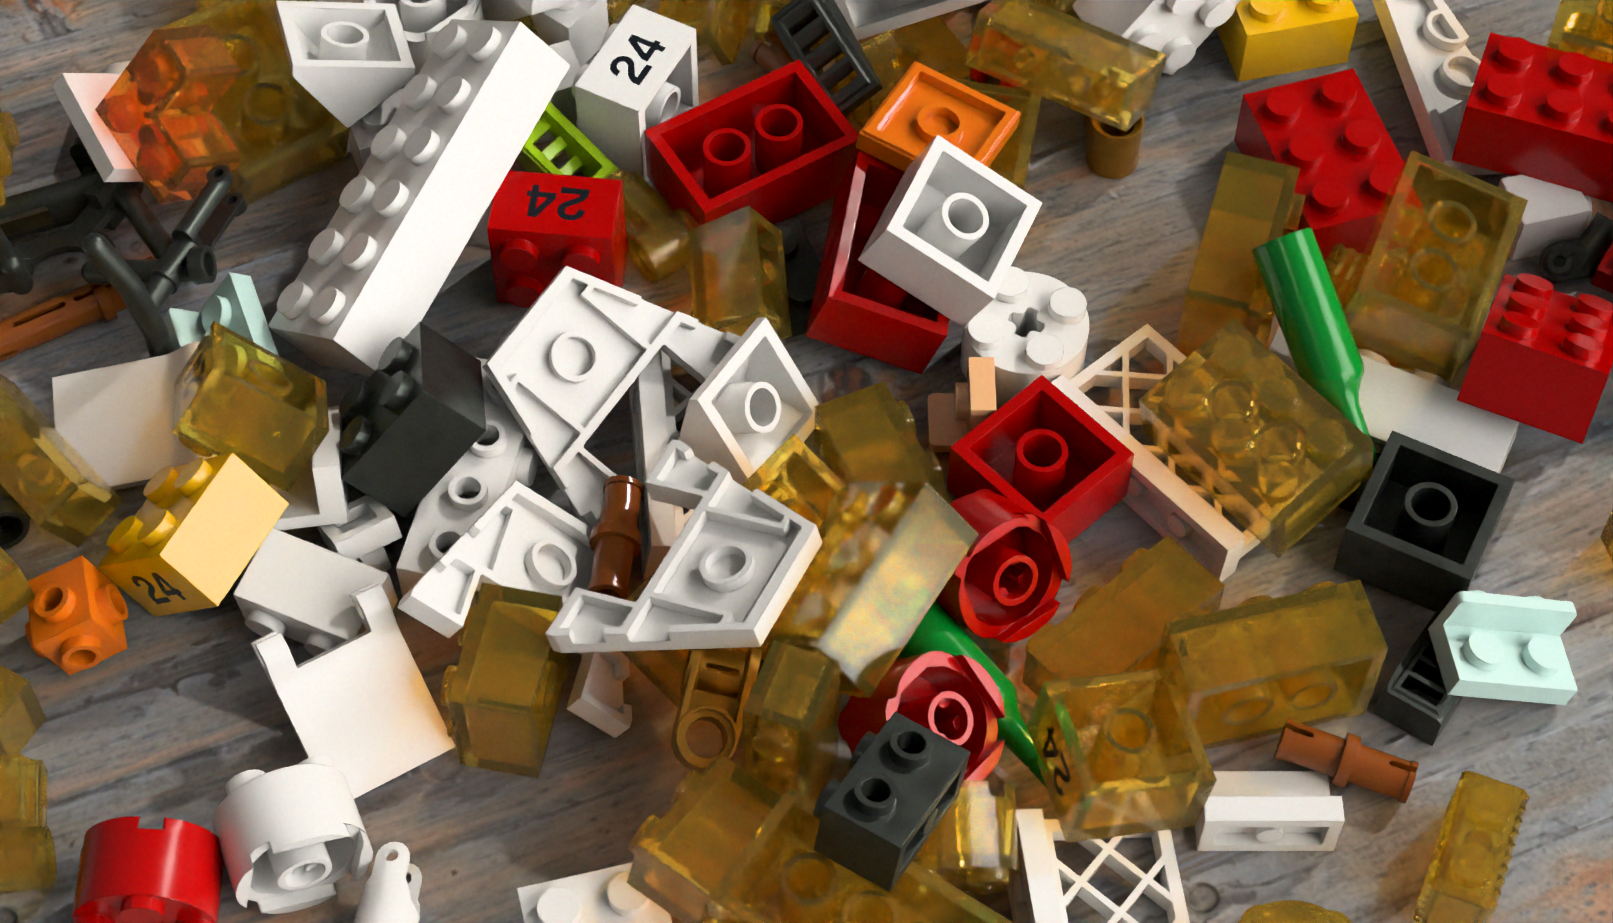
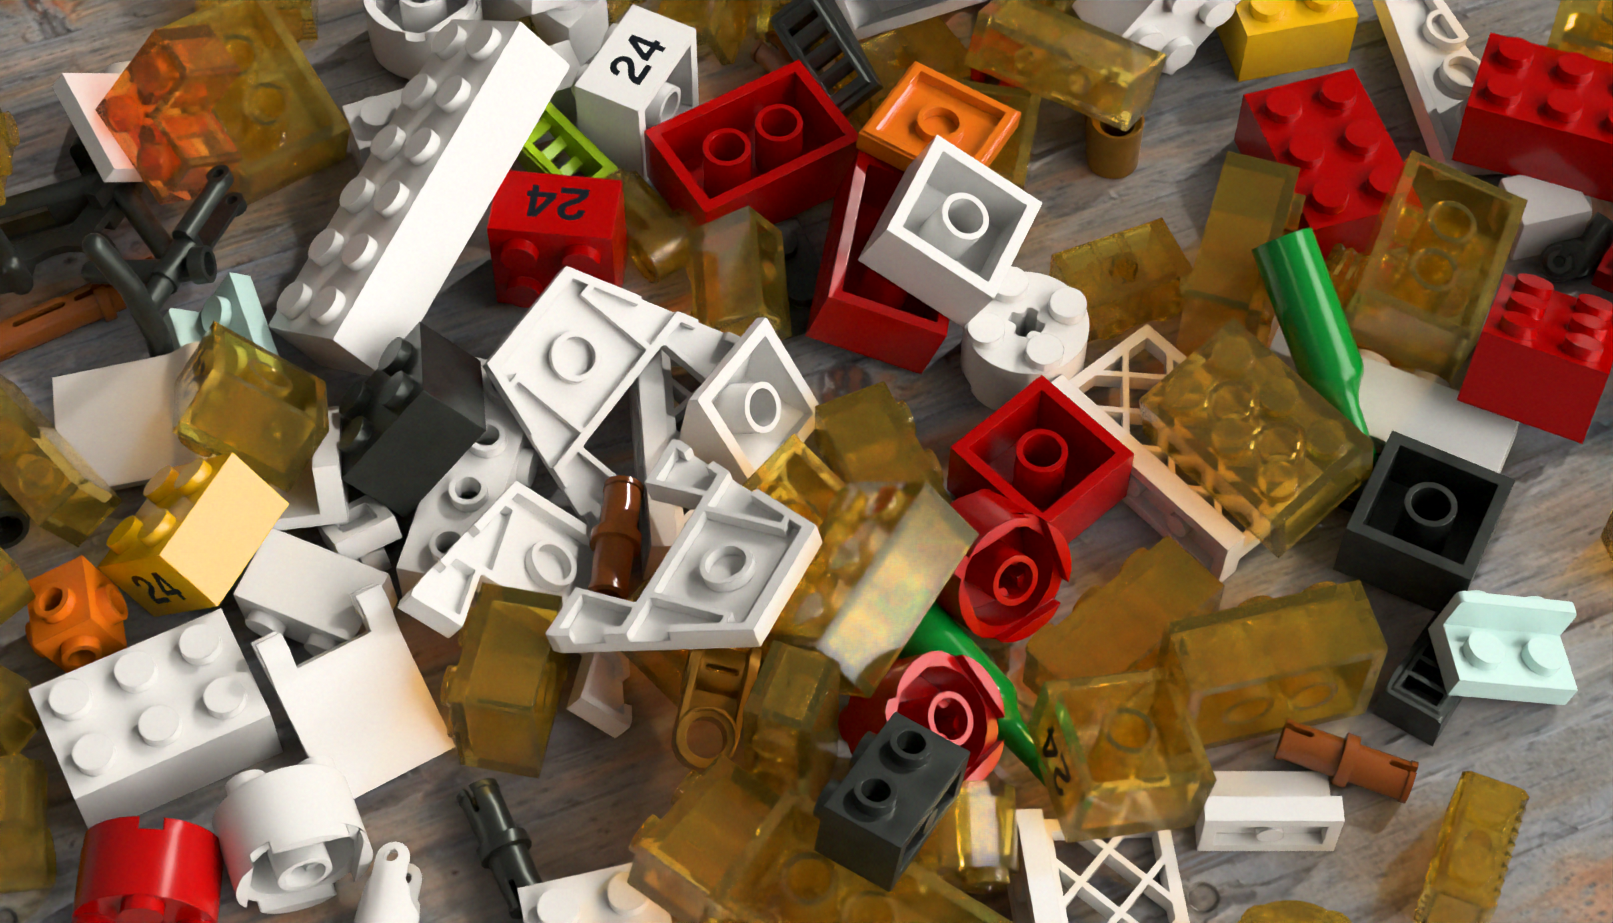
(156, 720): none -> white brick
(345, 53): white slope -> none
(501, 843): none -> pearl dark grey pin
(959, 412): light nougat bracket -> none
(1126, 277): none -> clear yellow brick

